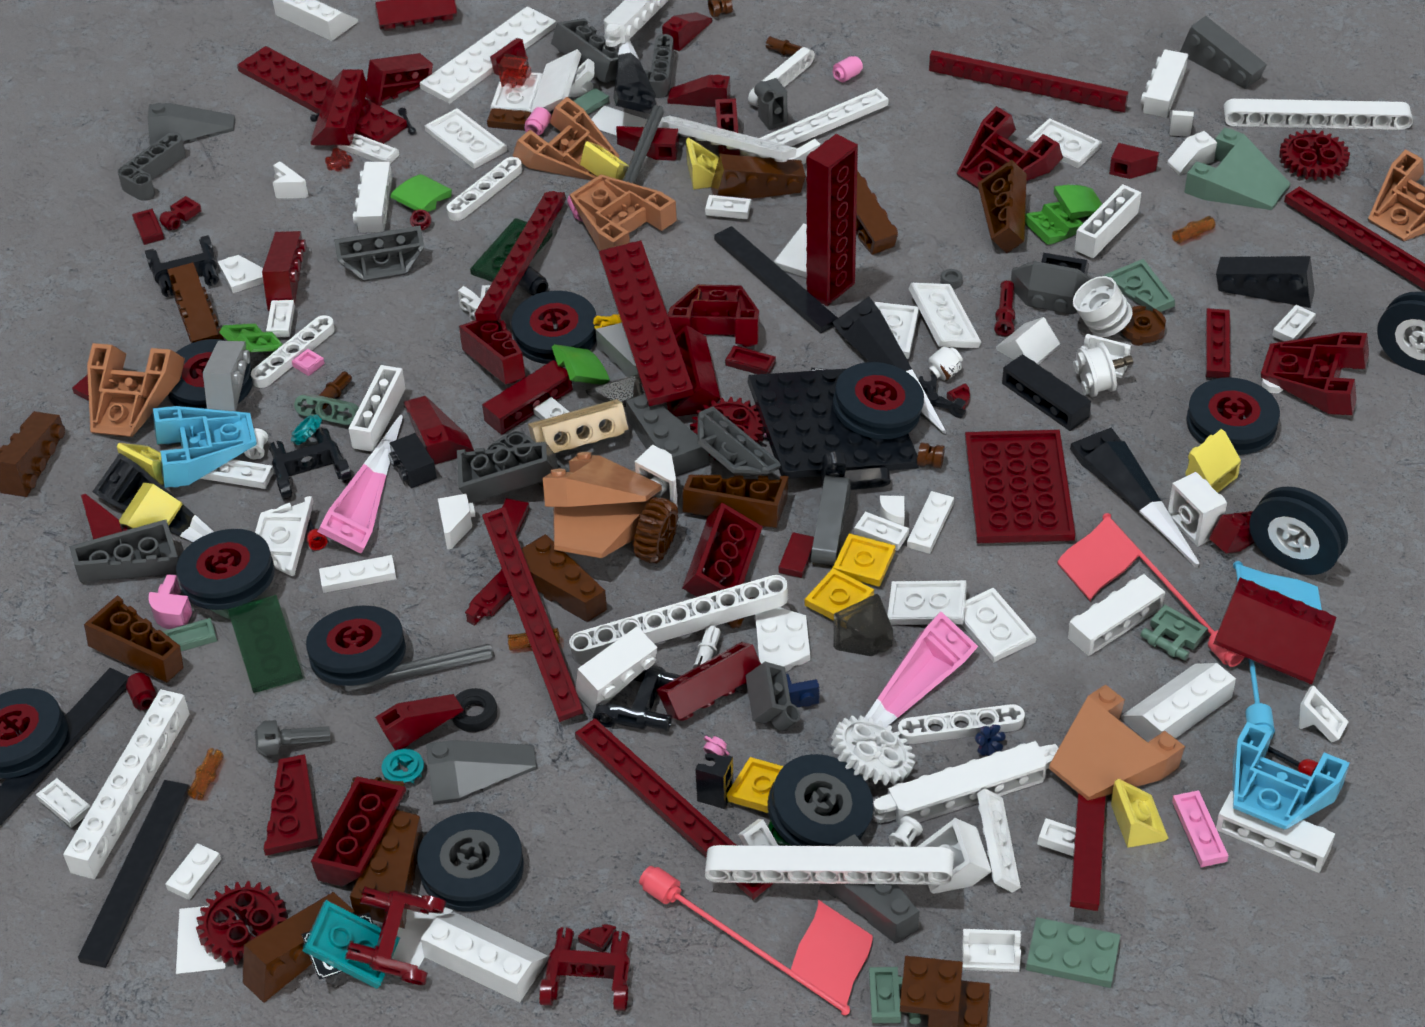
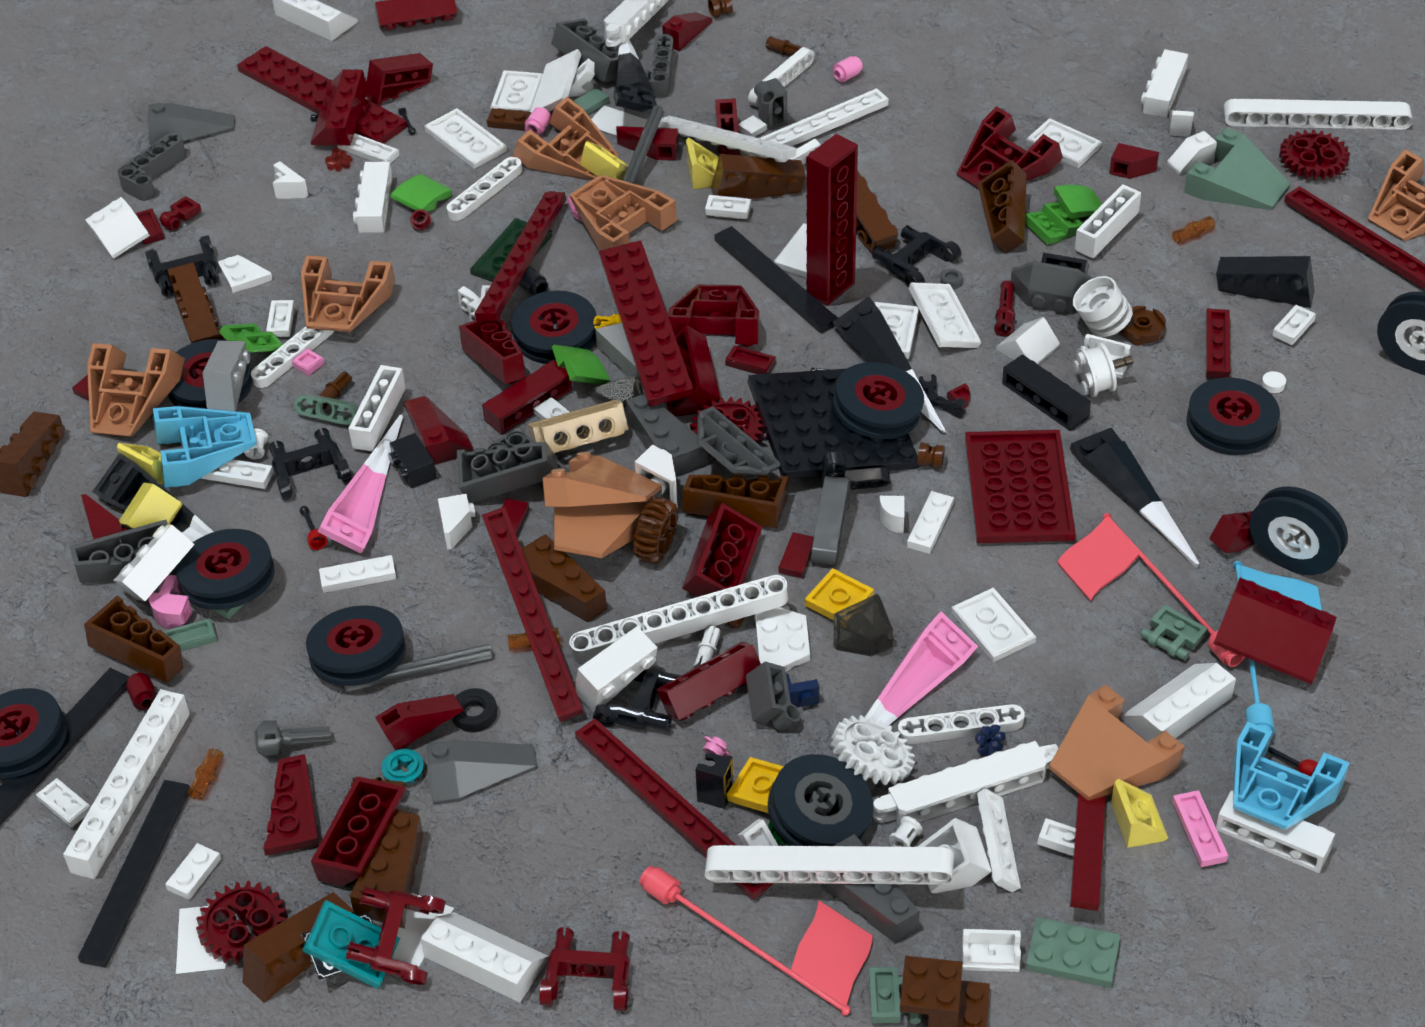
(117, 227): none -> white slope
(154, 562): none -> white wedge
(265, 644): clear green tile -> none
(283, 266): dark red wedge -> none
(285, 533): white wing -> none
(305, 429): teal gear -> none
(342, 303): none -> nougat wedge
(380, 253): dark grey wedge -> none
(472, 883): black wheel -> none
(475, 62): white plate -> none
(489, 599): dark red hinge -> none
(514, 70): clear red brick -> none
(515, 47): dark red plate -> none
(598, 937): dark red tile -> none
(701, 91): dark red slope -> none
(752, 126): none -> white tile
(864, 559): yellow plate -> none
(882, 530): white plate -> none
(920, 245): none -> black connector
(922, 600): white tile -> none
(945, 363): white head -> none
(1028, 81): dark red plate -> none
(1115, 614): white brick -> none
(1142, 286): sand green wing -> none
(1196, 507): white brick -> none
(1215, 461): light yellow slope -> none
(1222, 54): dark grey wedge -> none
(1313, 368): dark red wedge -> none
(1320, 712): white slope -> none

